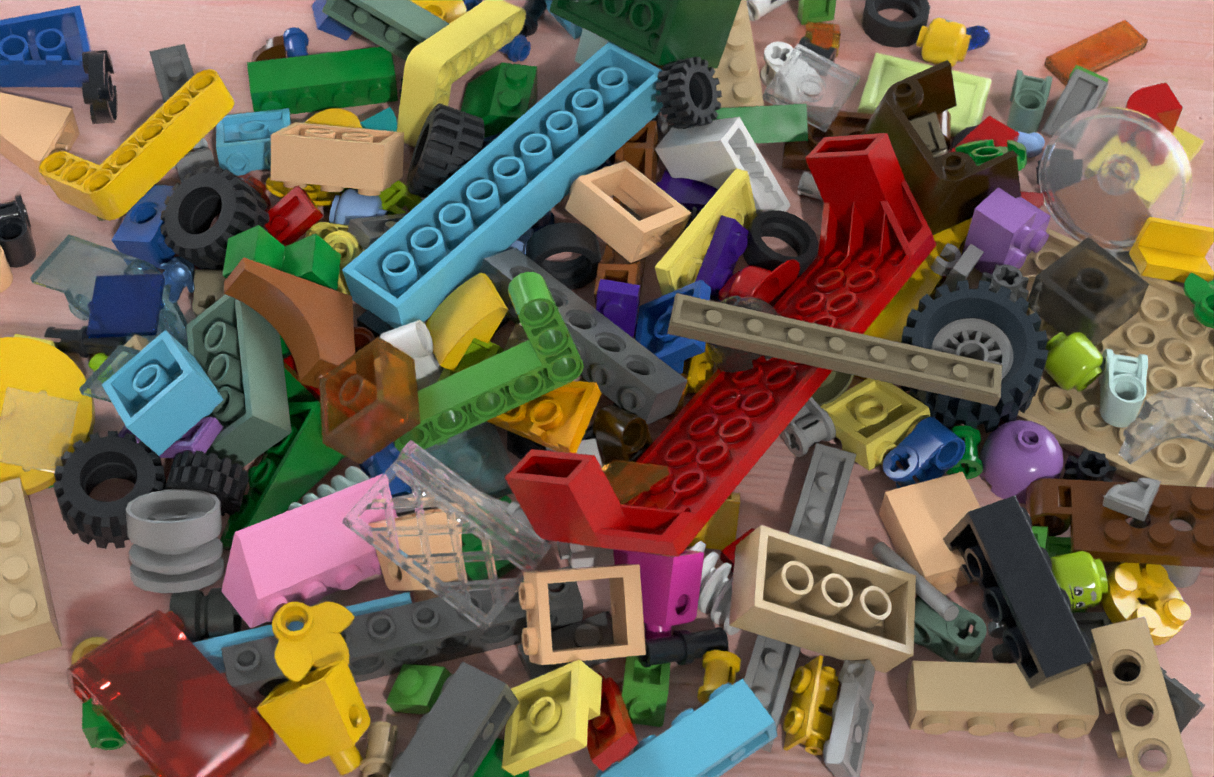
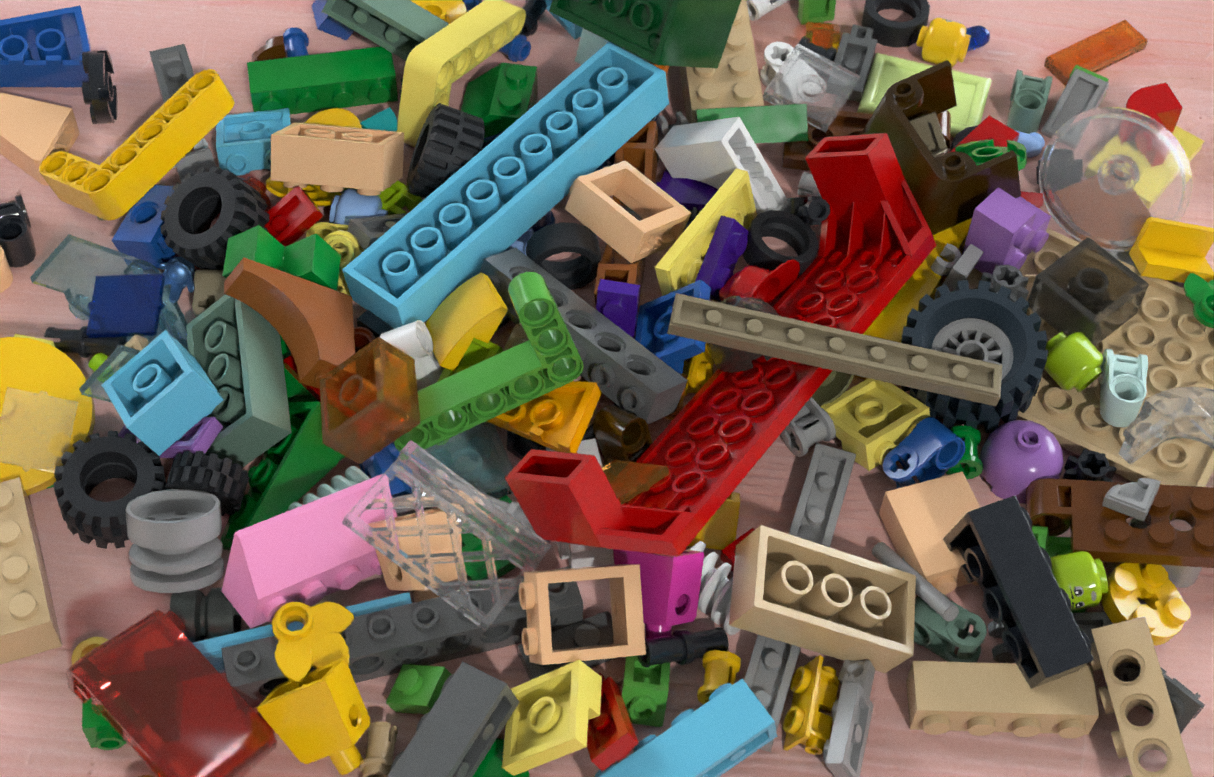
(688, 93): black tyre -> none
(809, 209): none -> black bar
(856, 55): none -> dark grey hinge

